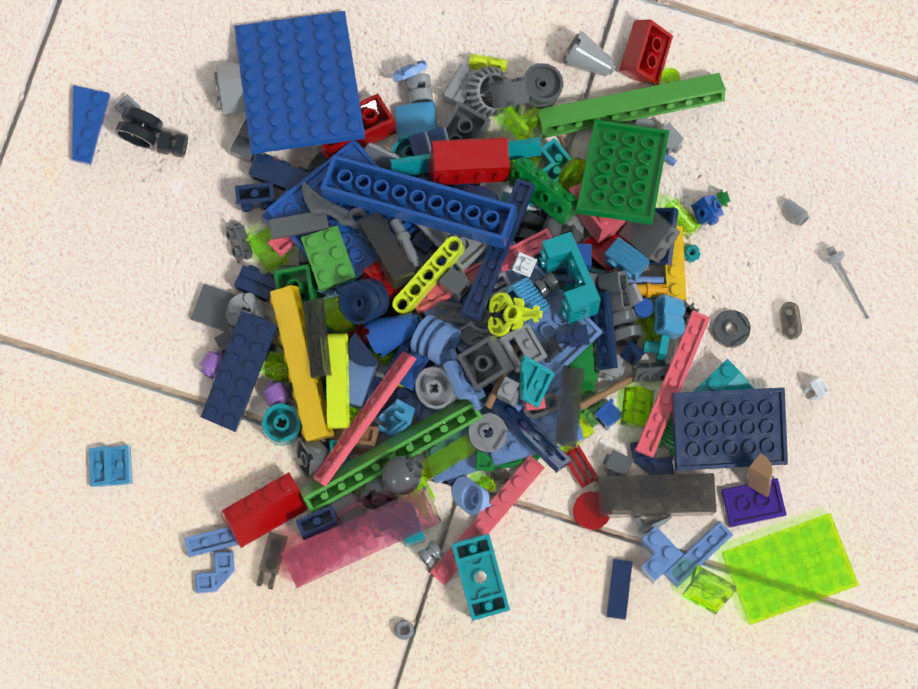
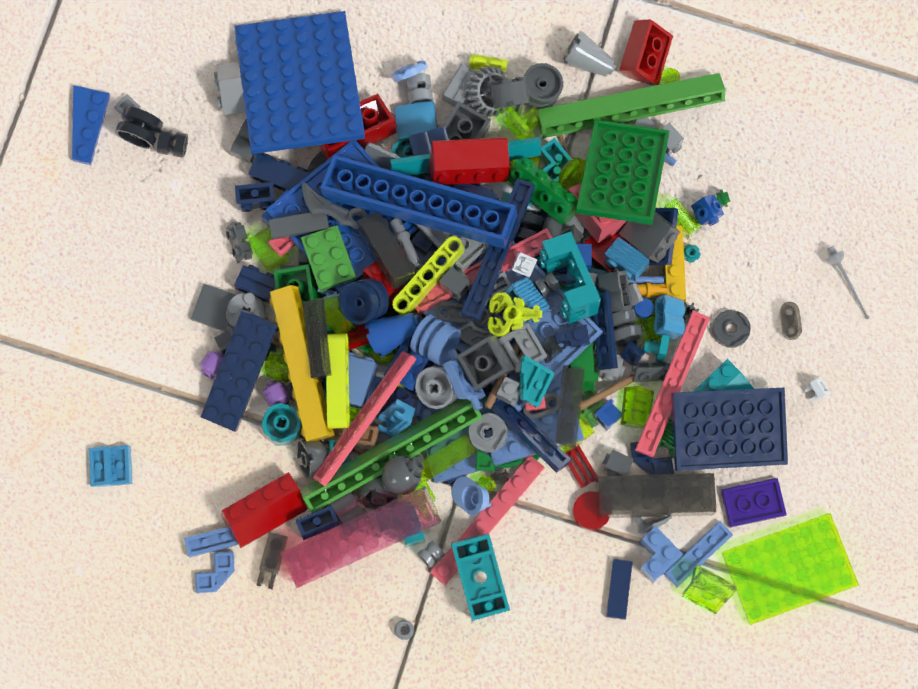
(360, 353): dark blue tile -> none
(760, 475): medium nougat brick -> none
(796, 213): light grey cone -> none

